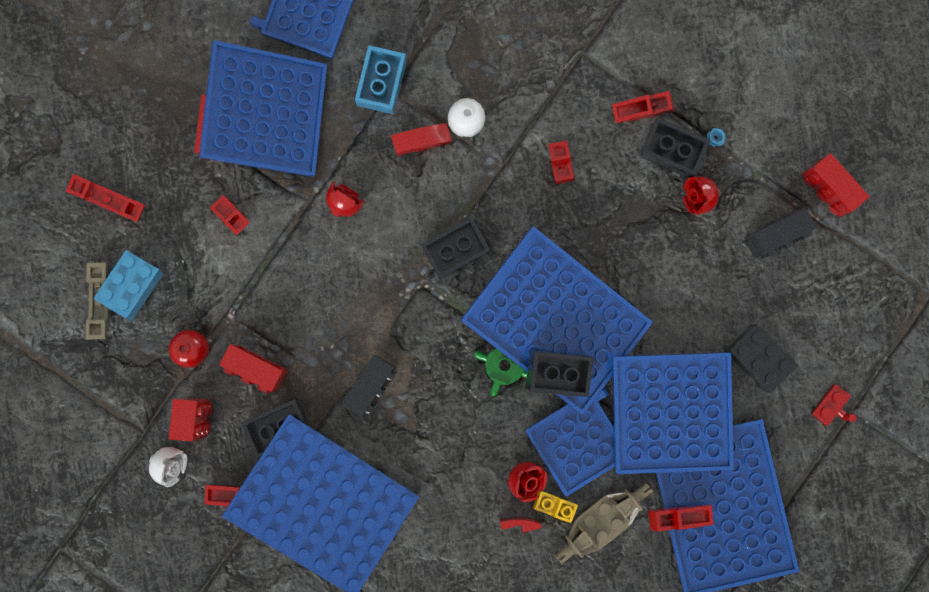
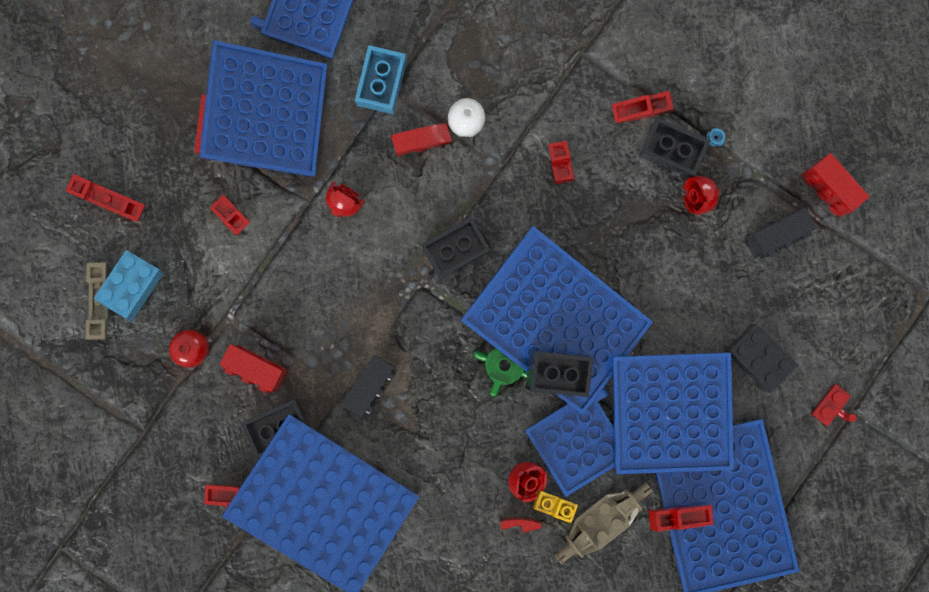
(166, 465): white cylinder -> none
(190, 419): red brick -> none

